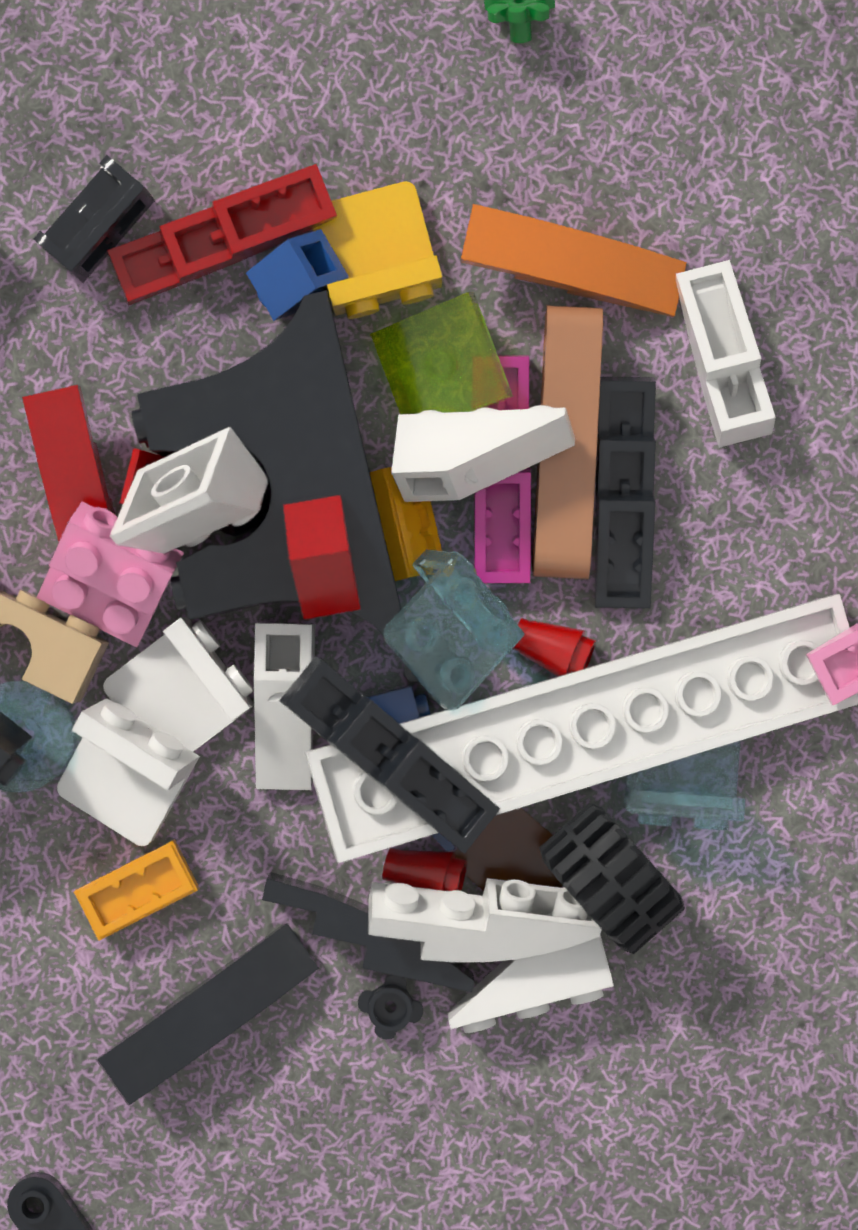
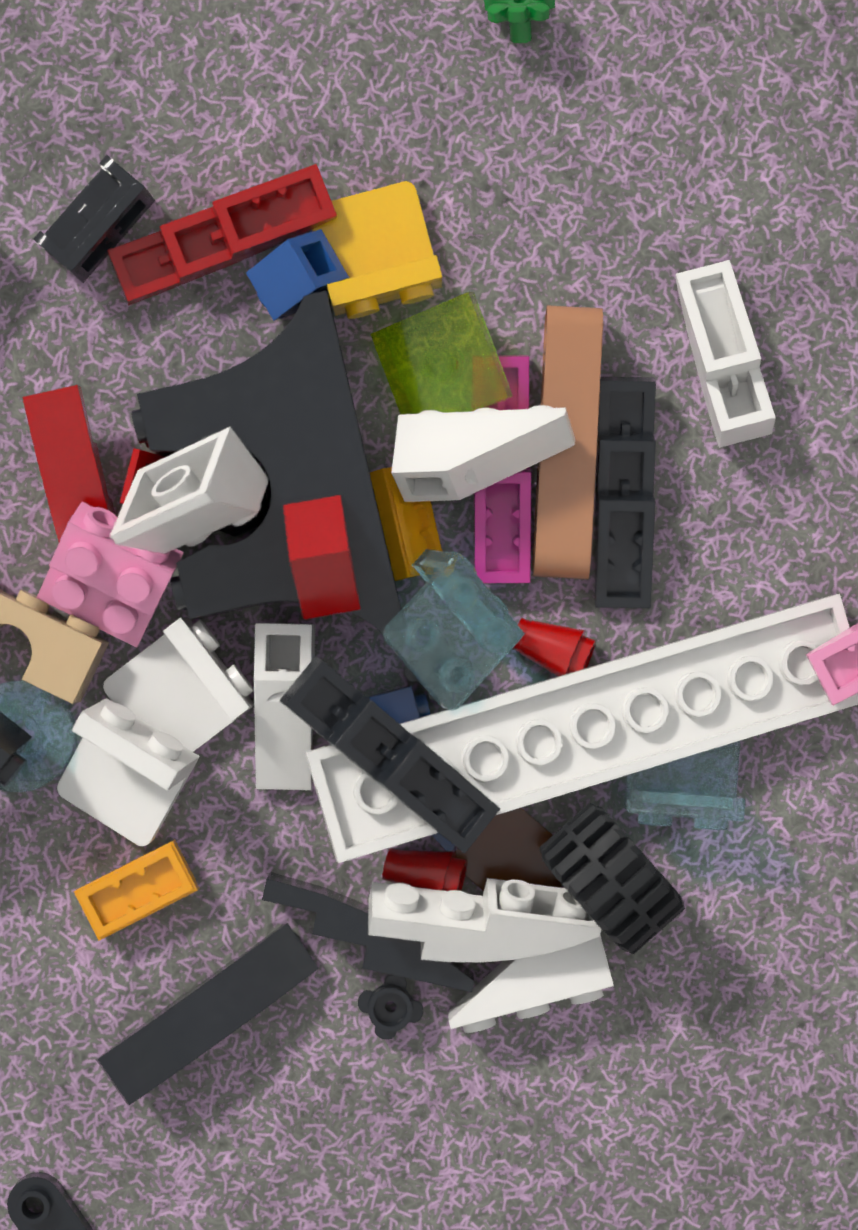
(572, 260): orange slope -> none

